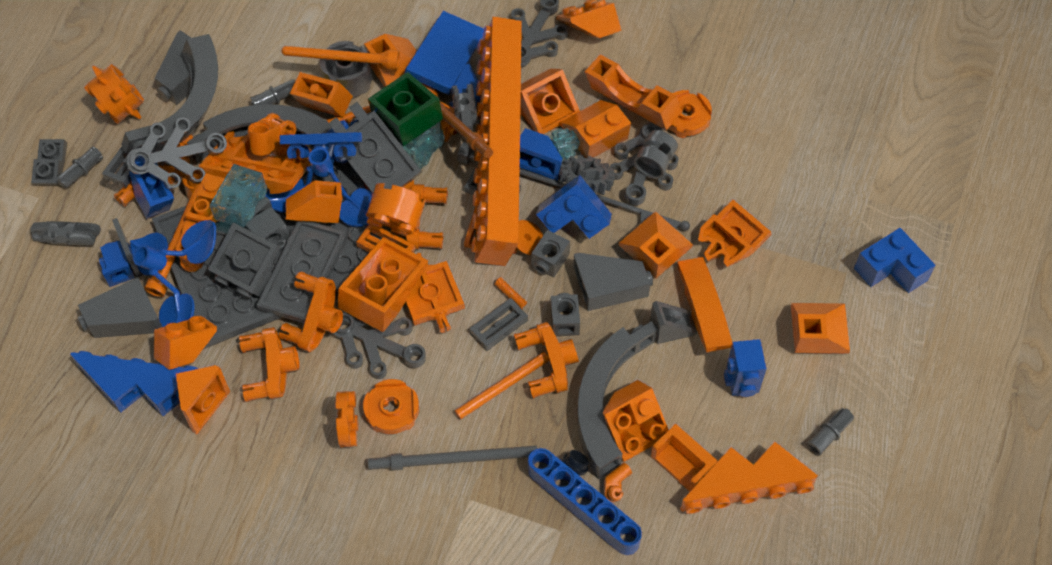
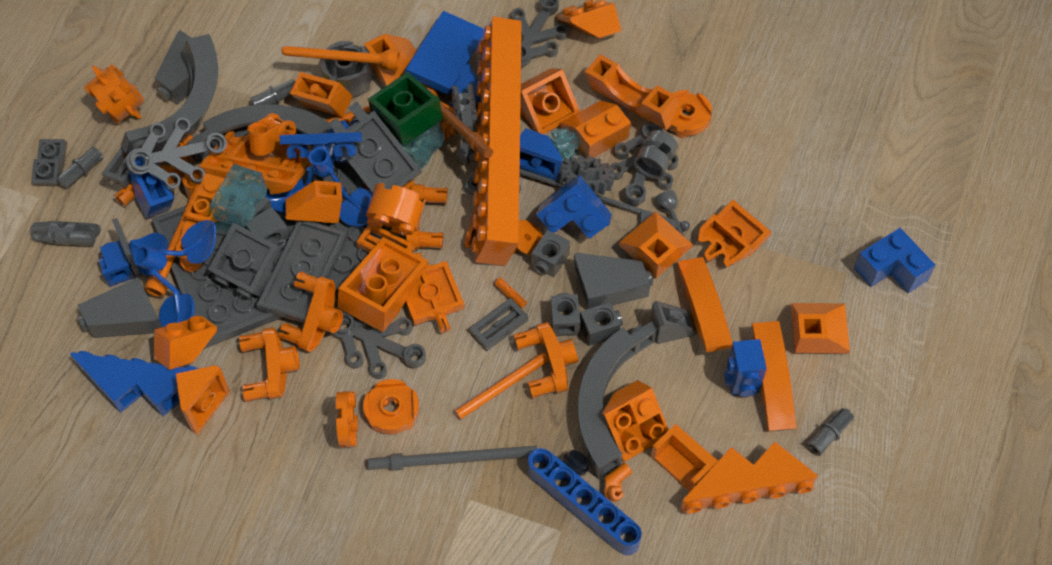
(597, 333): none -> dark grey brick
(667, 202): none -> dark grey hinge
(776, 385): none -> orange slope

